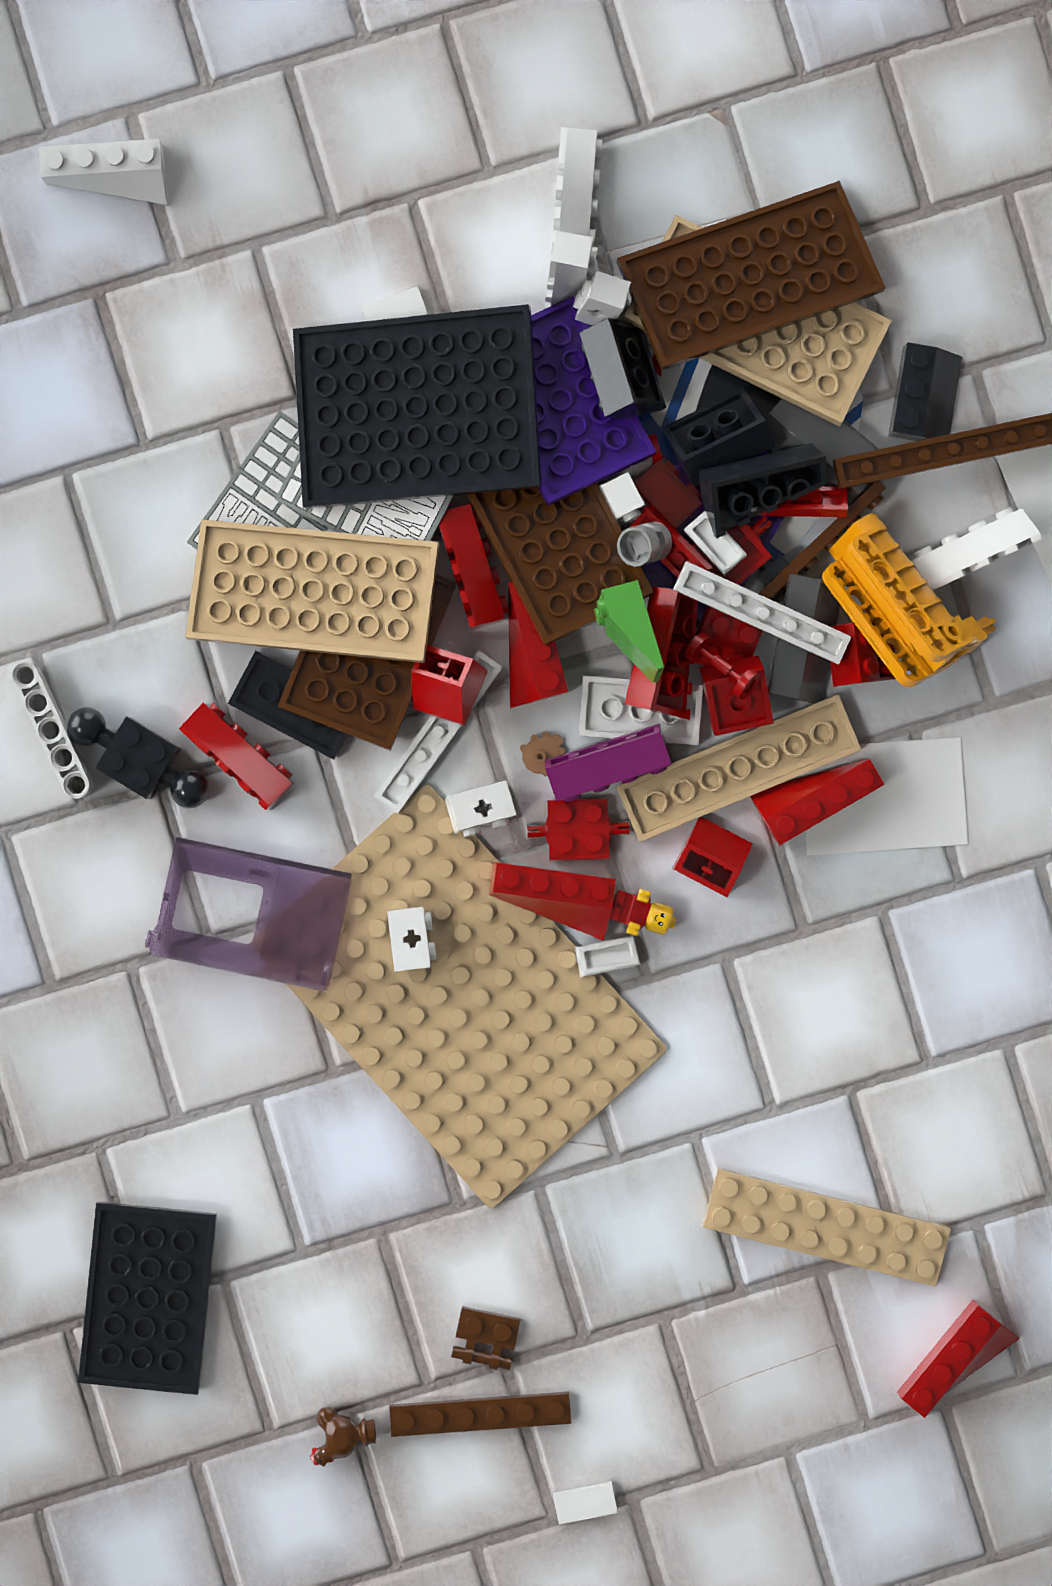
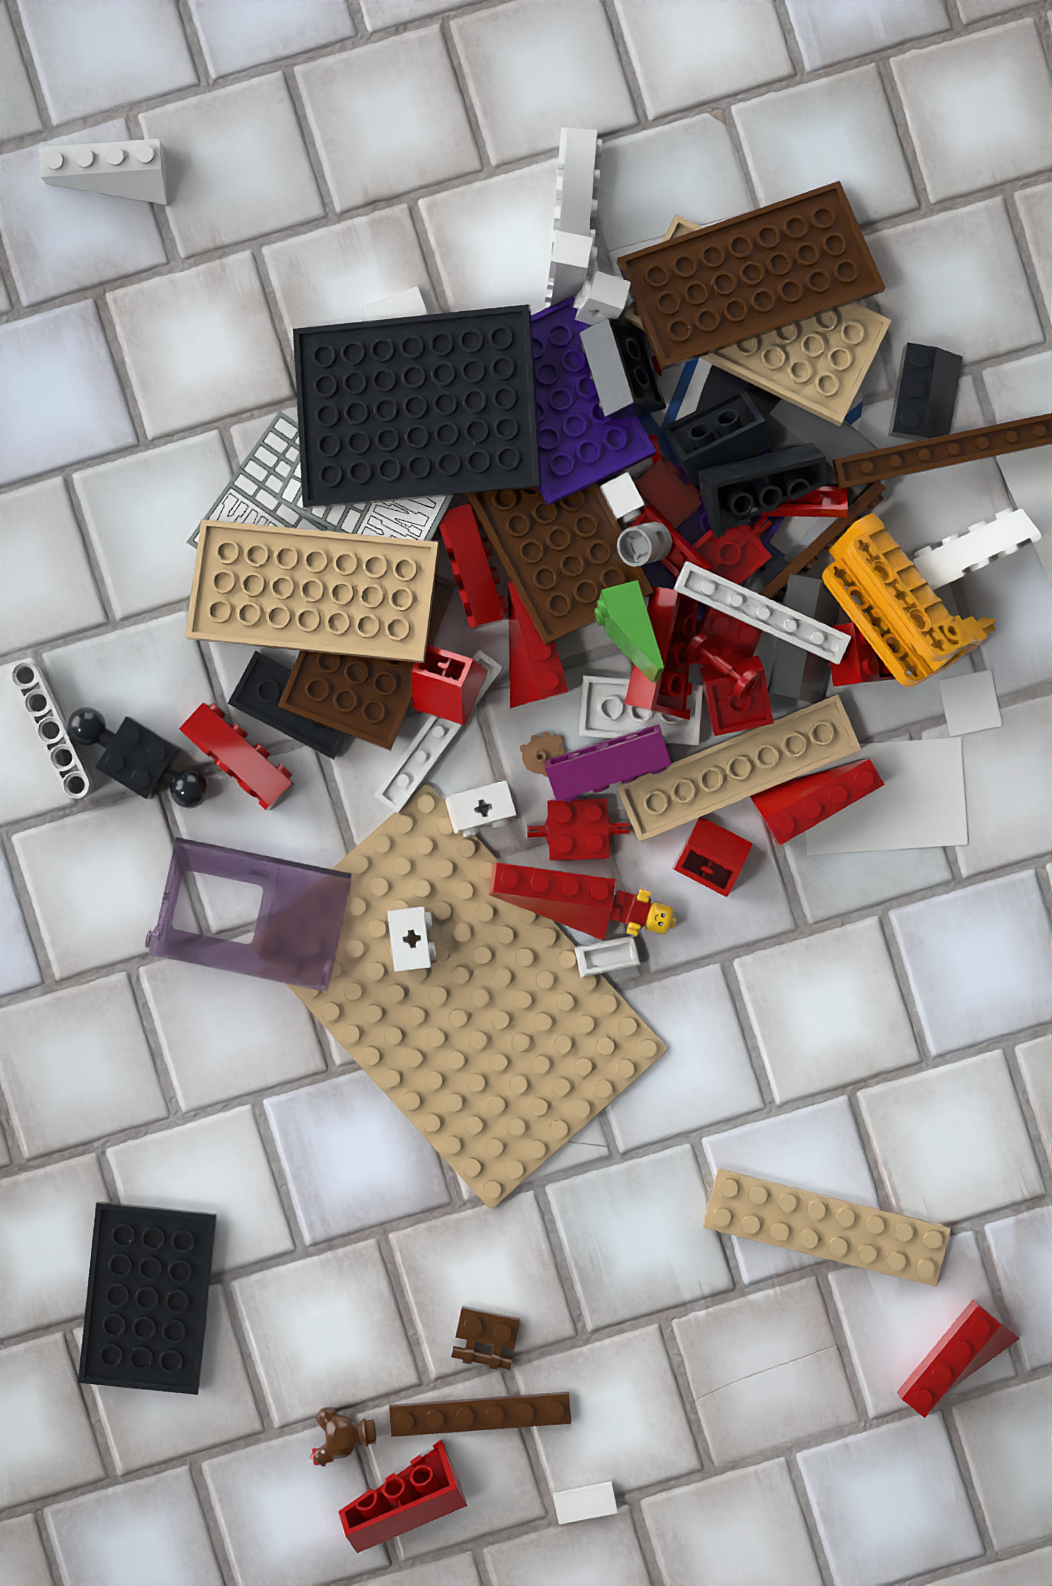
(404, 1501): none -> red wedge
(722, 551): white tile -> none
(970, 703): none -> white sticker

